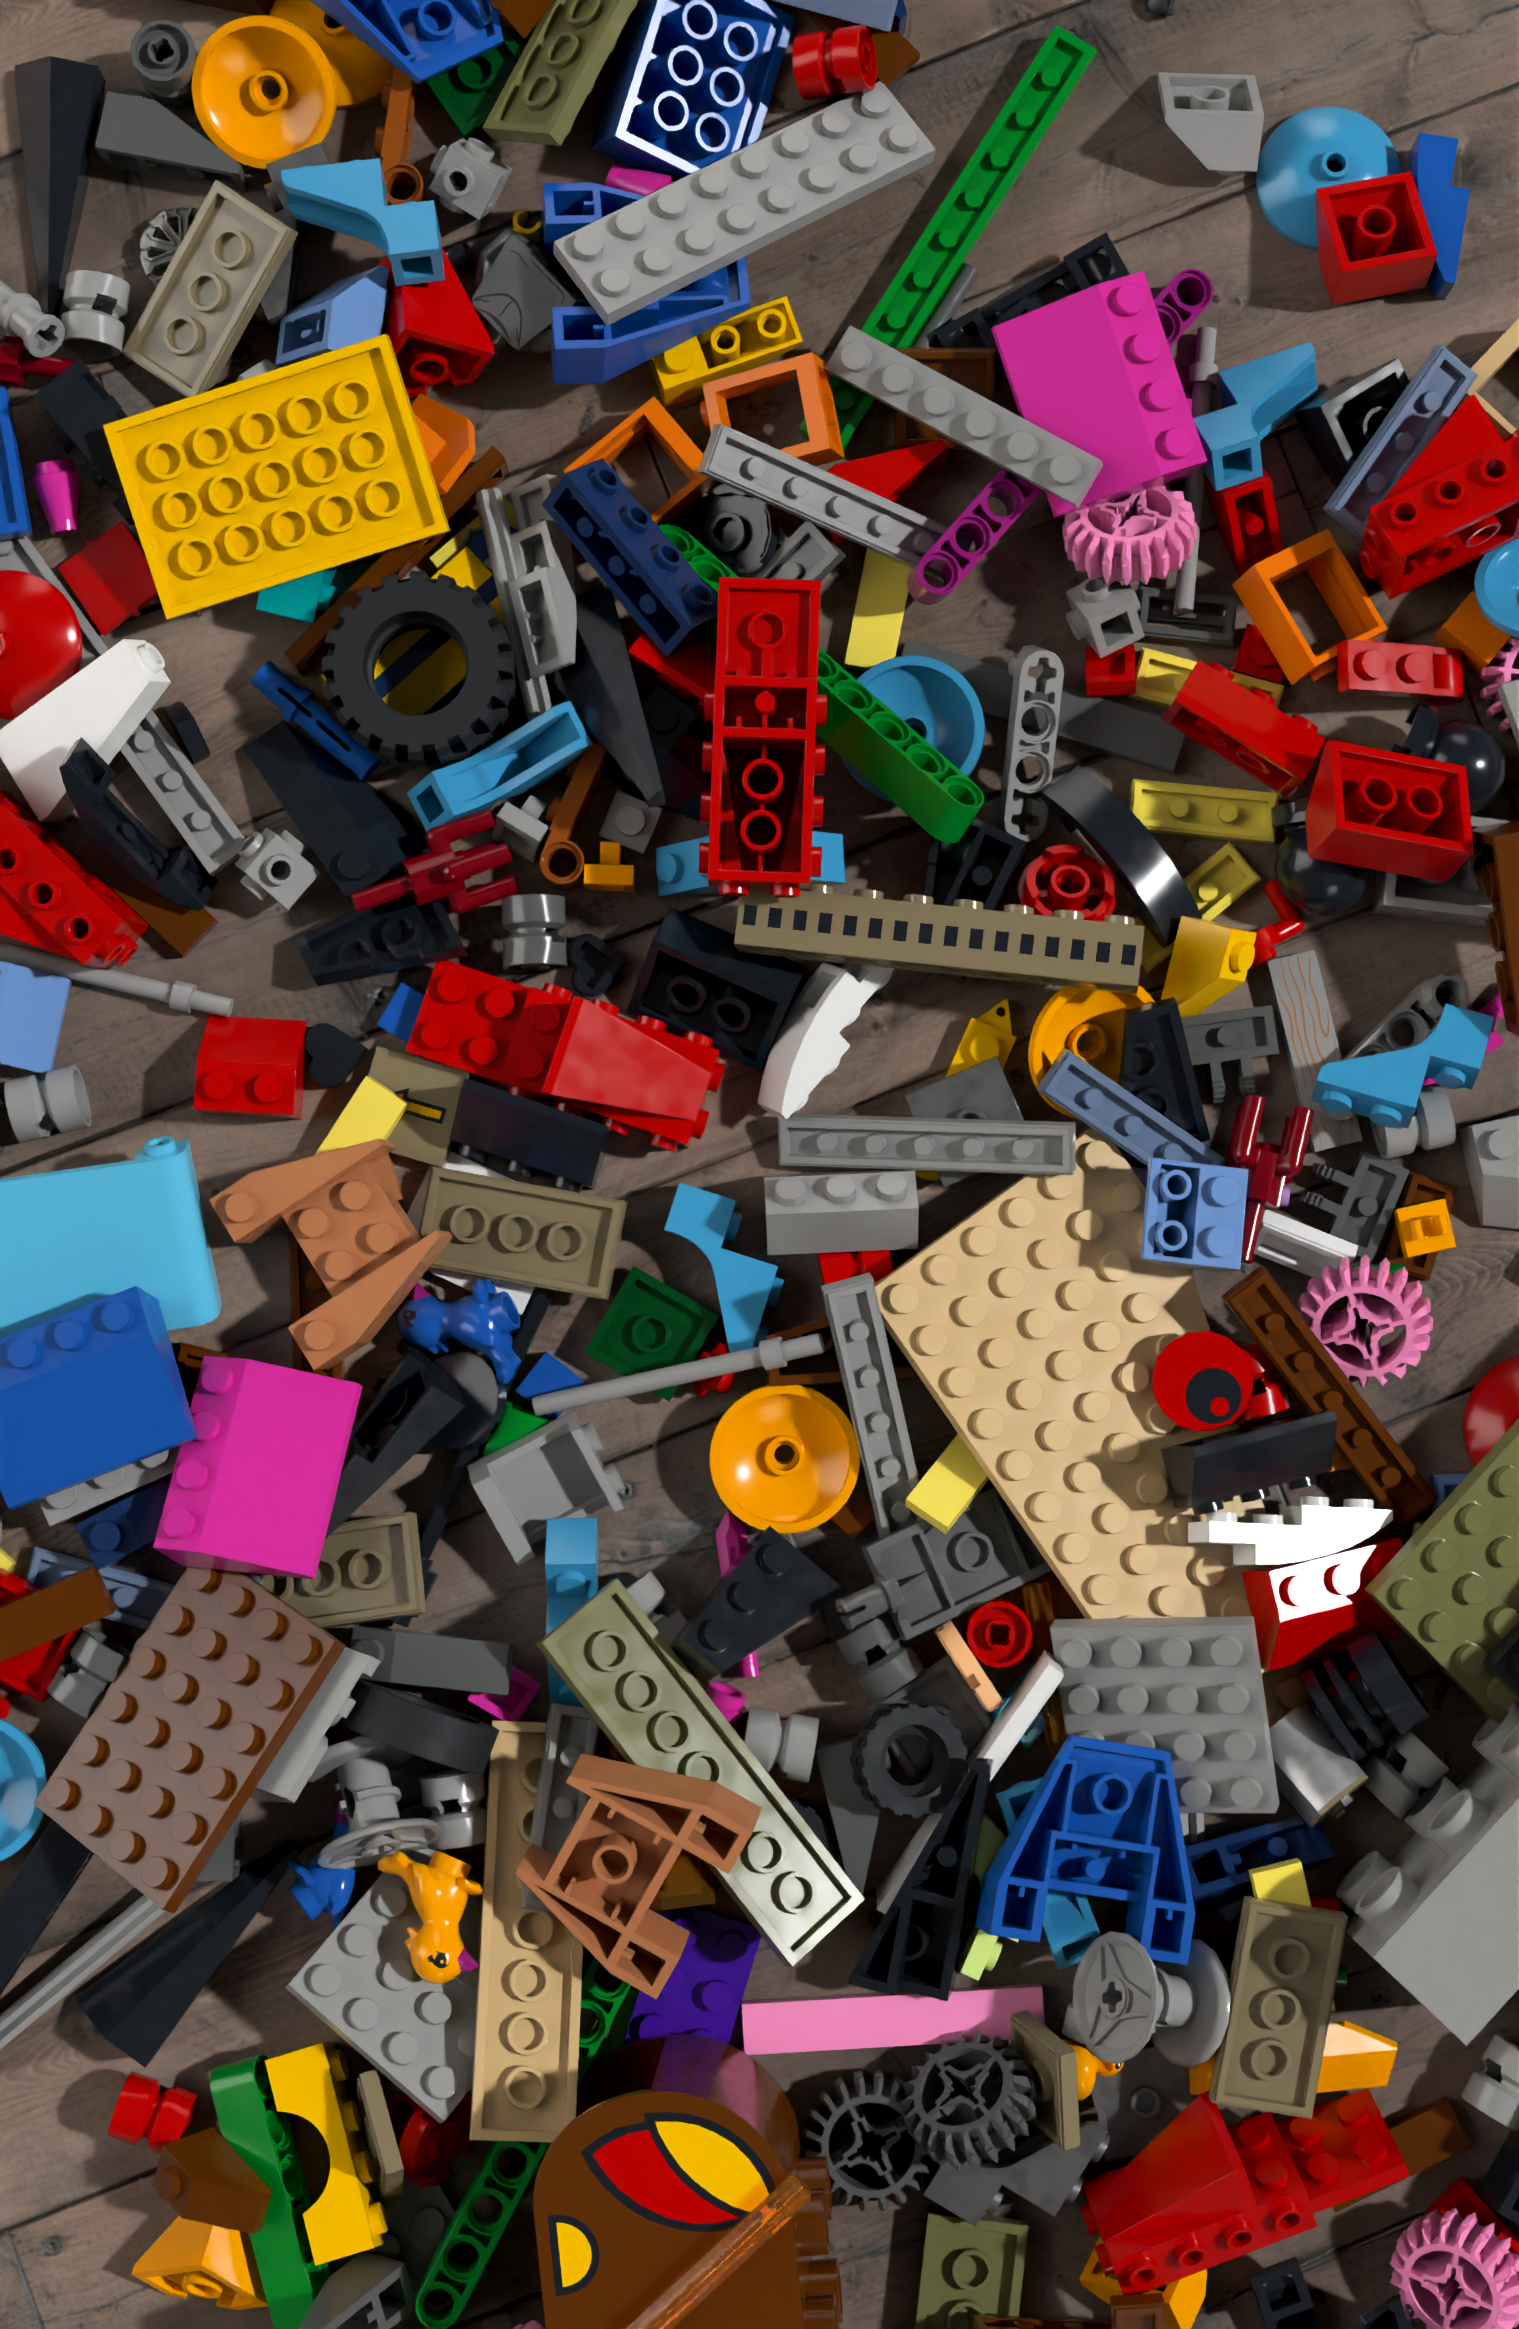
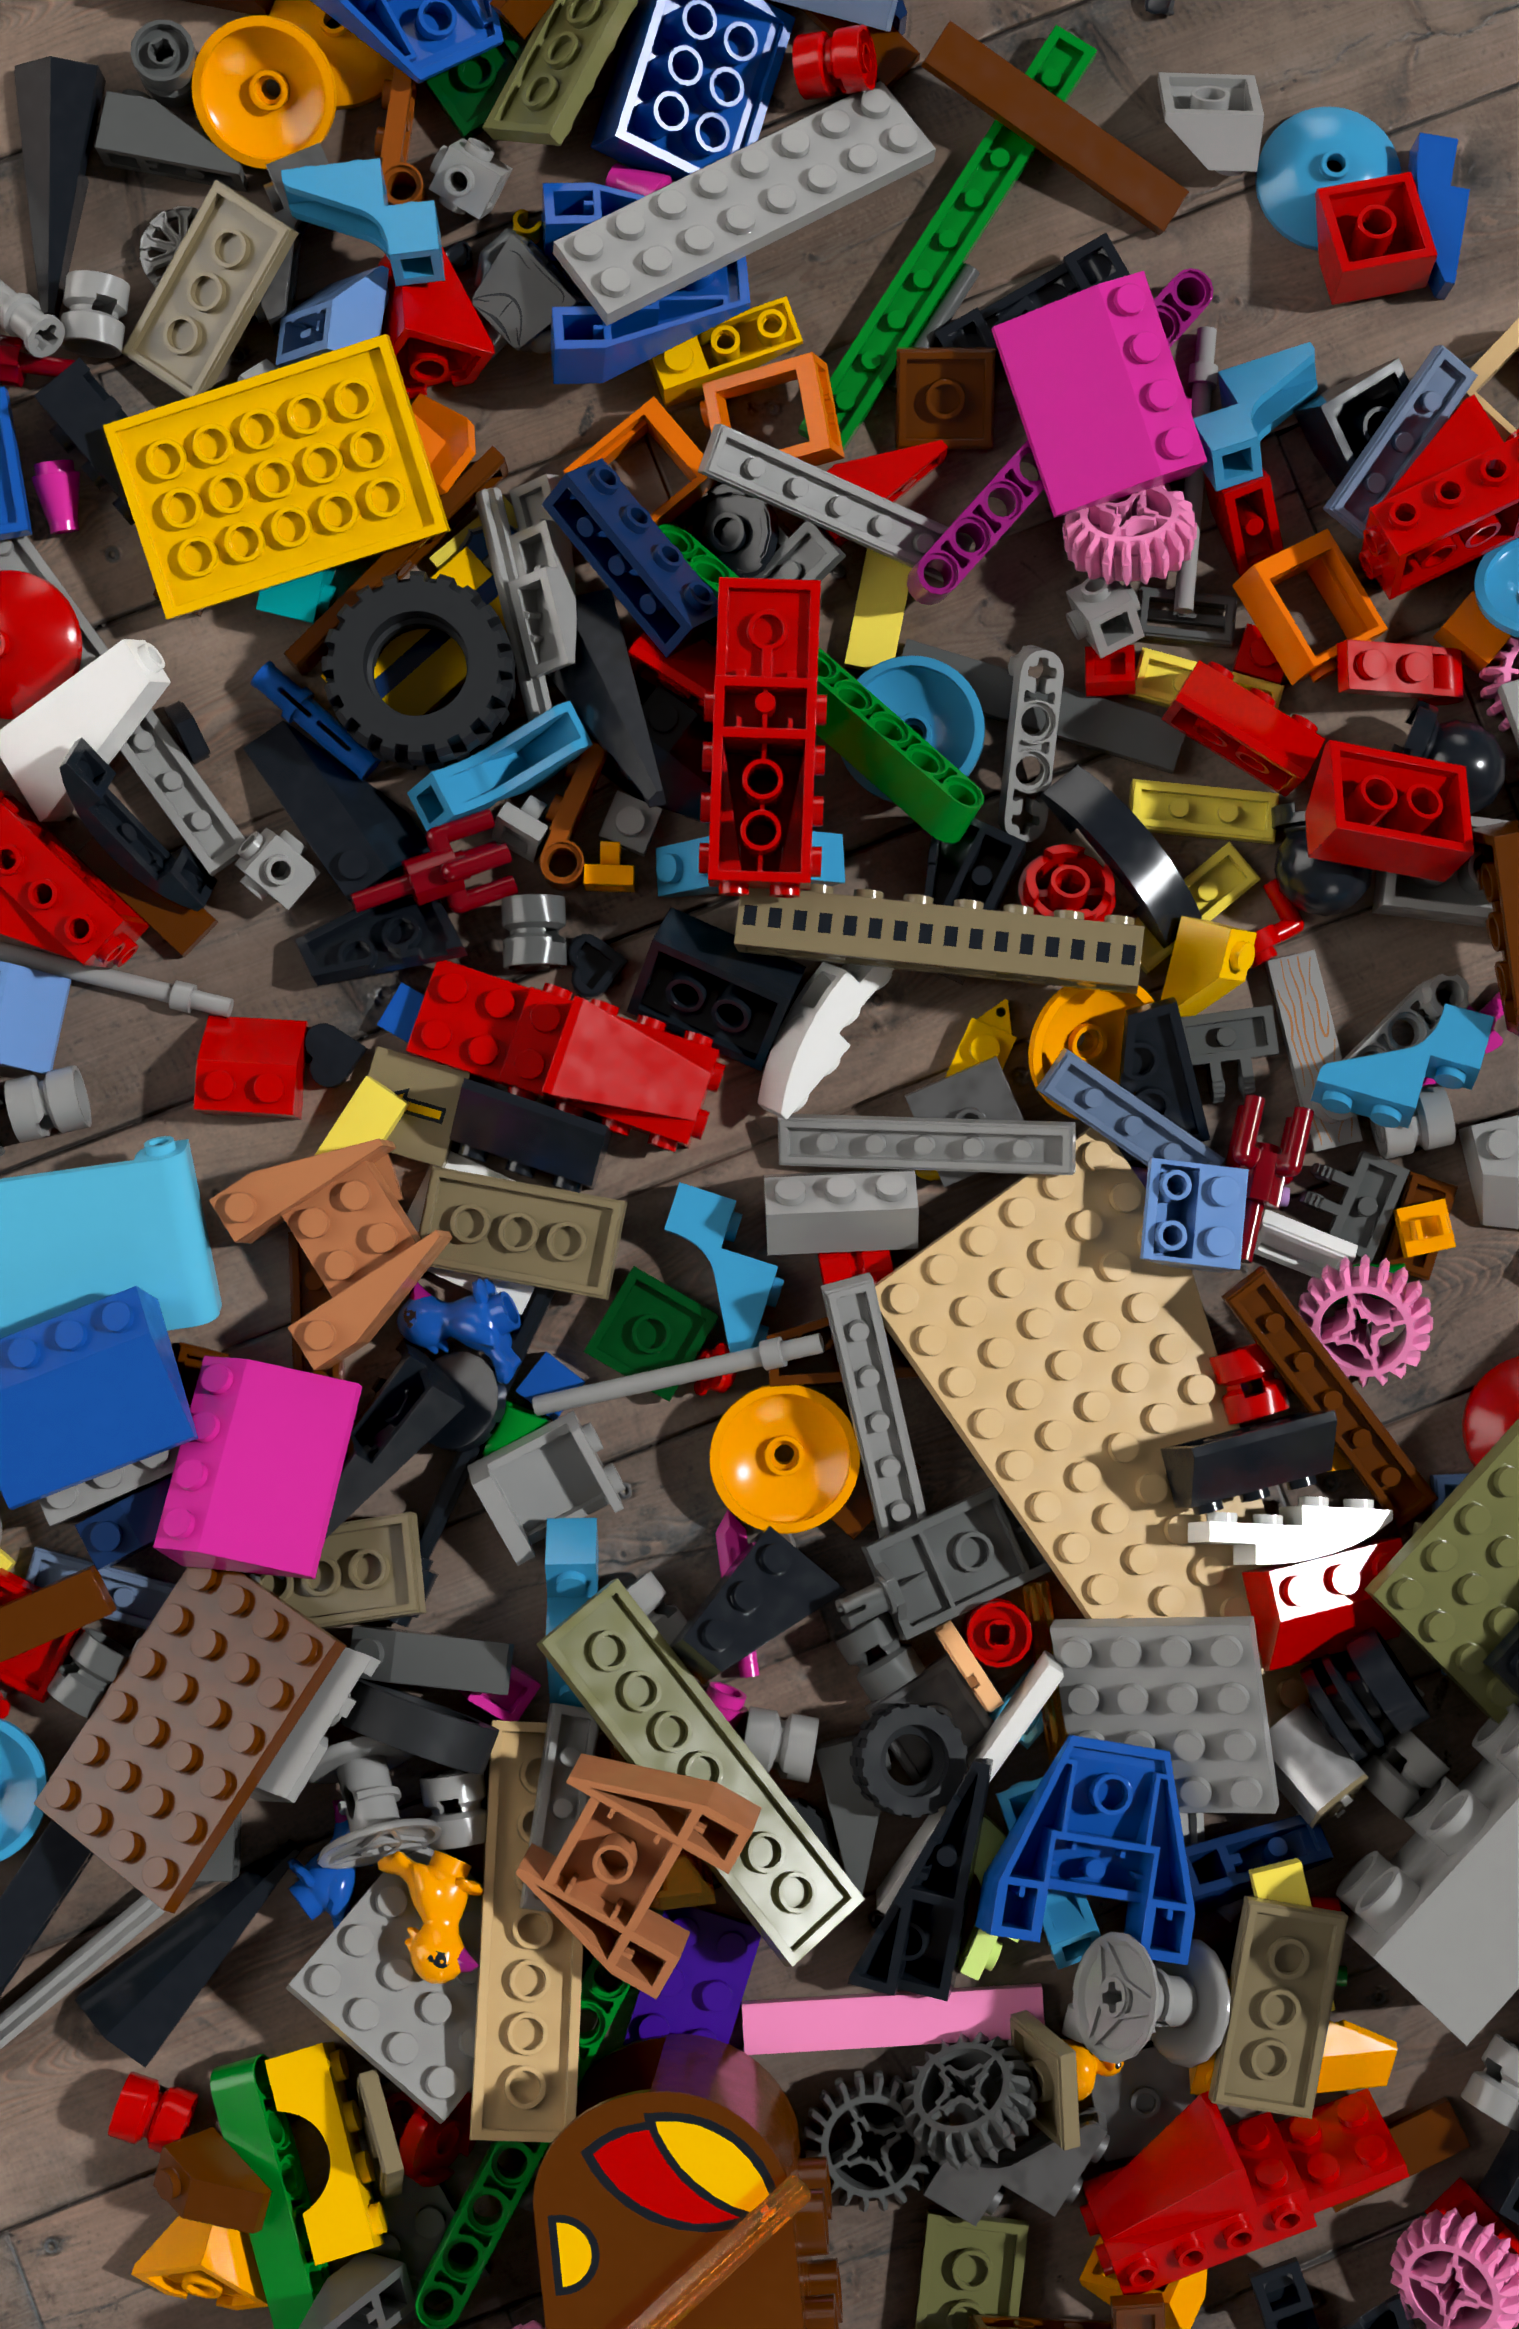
(111, 578): red piece -> none
(948, 1486): light yellow tile -> none
(964, 416): light grey plate -> none
(1054, 128): none -> reddish brown tile
(1202, 1380): red tile -> none

